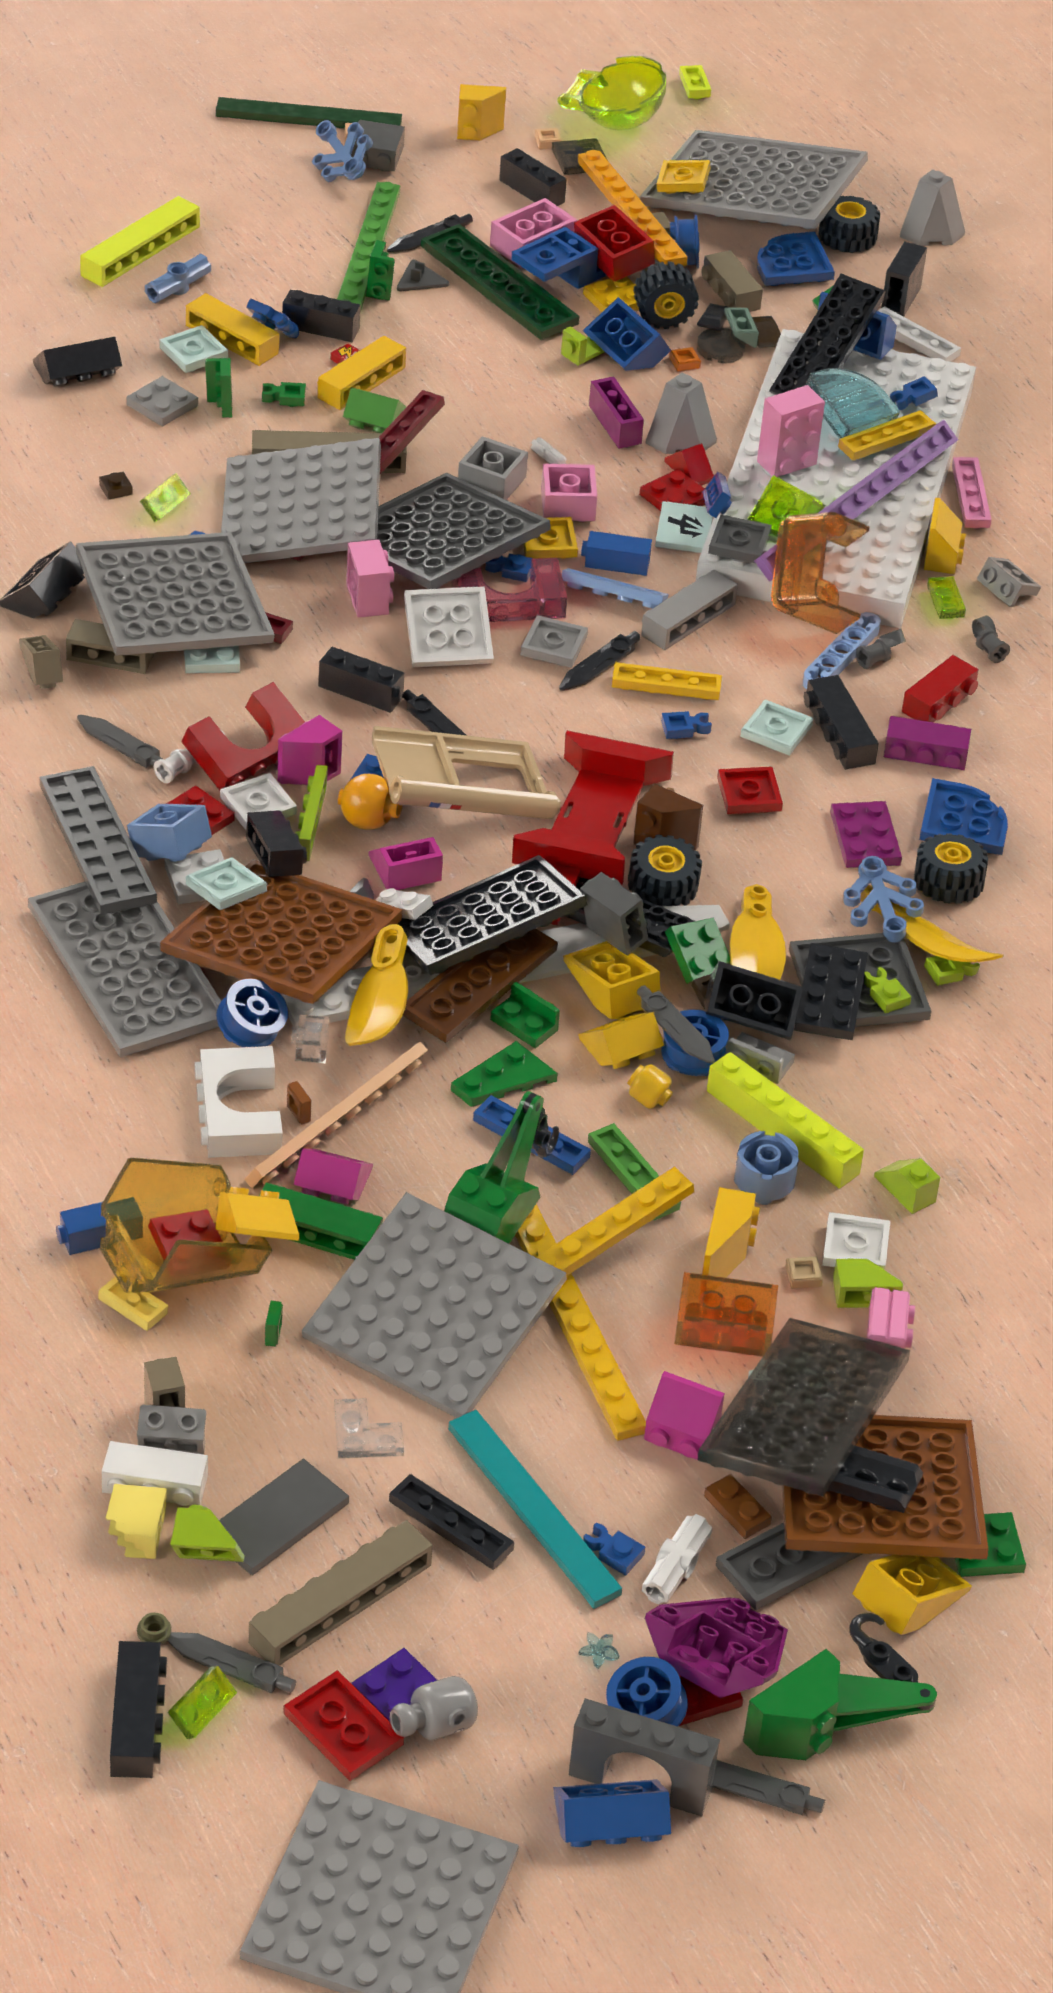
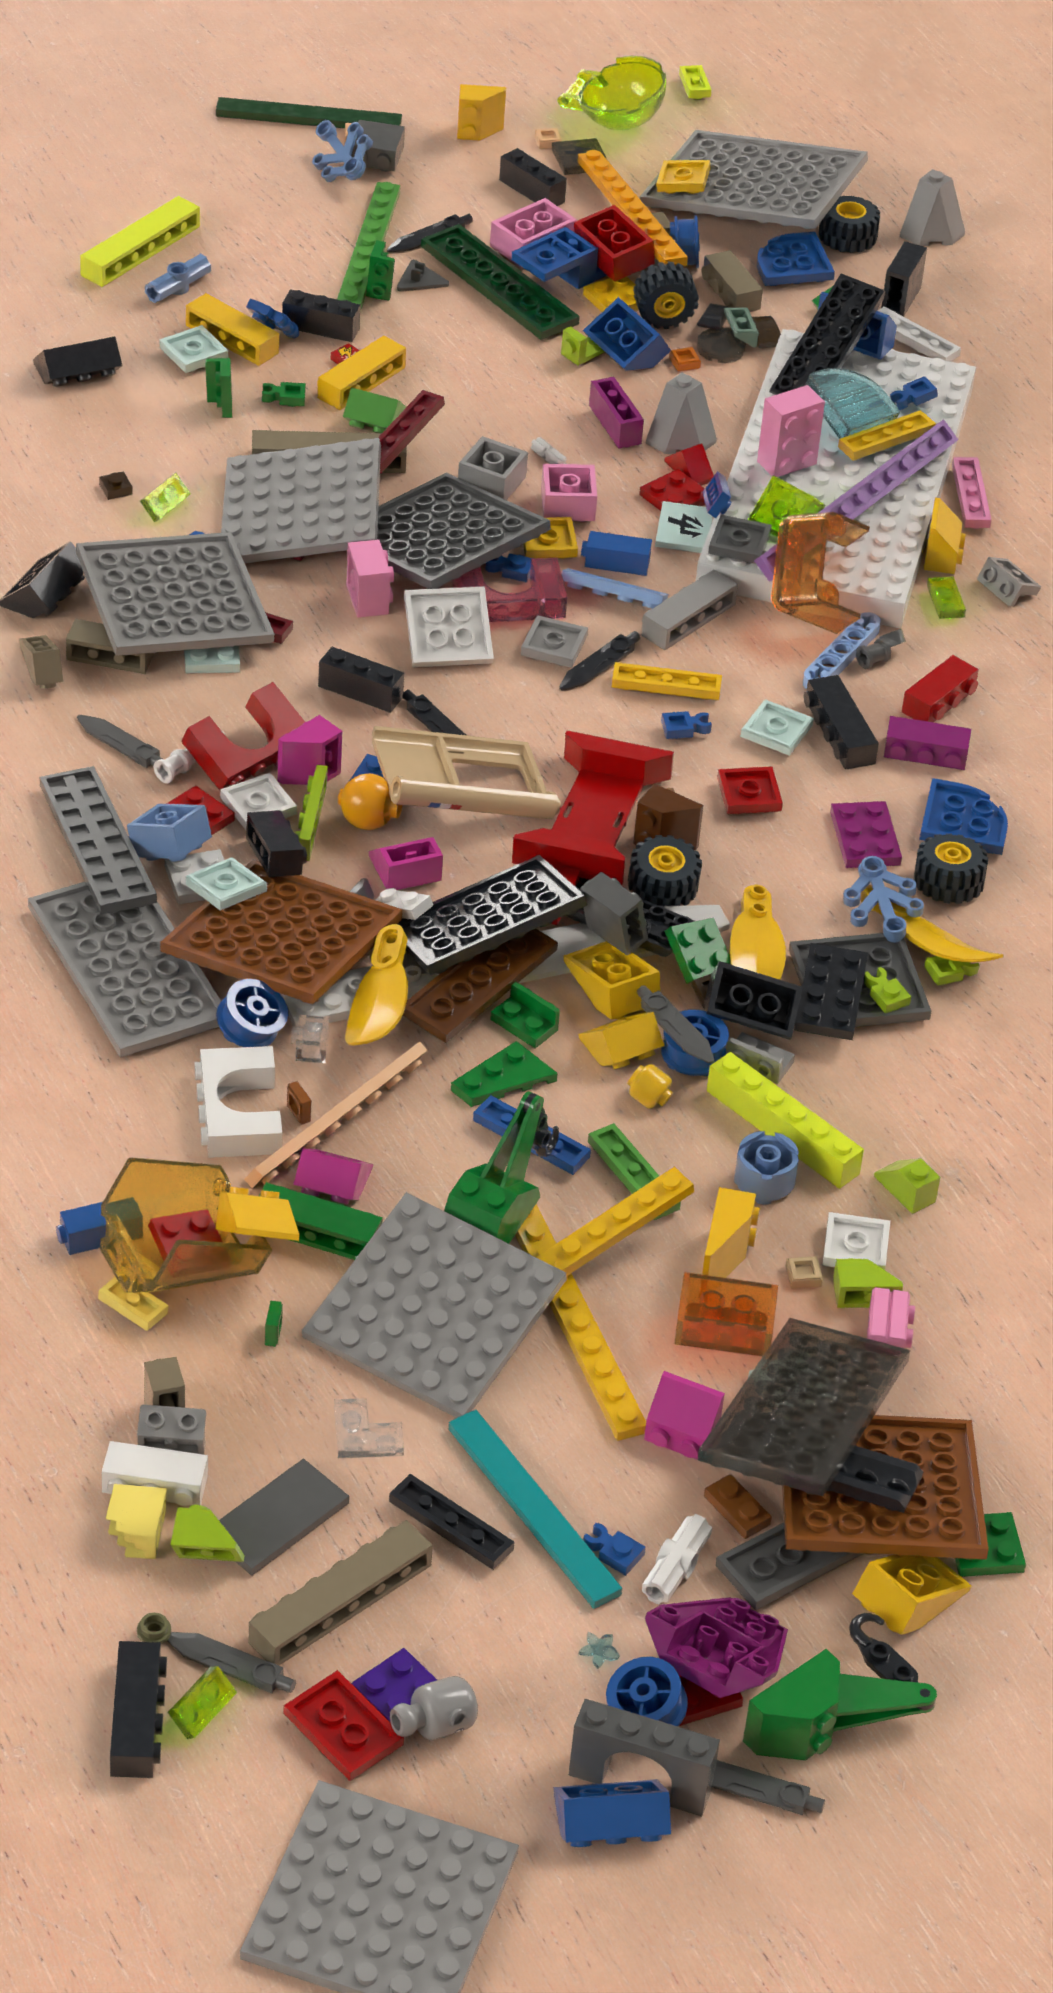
(162, 401): light grey plate -> none
(988, 640): dark grey connector -> none

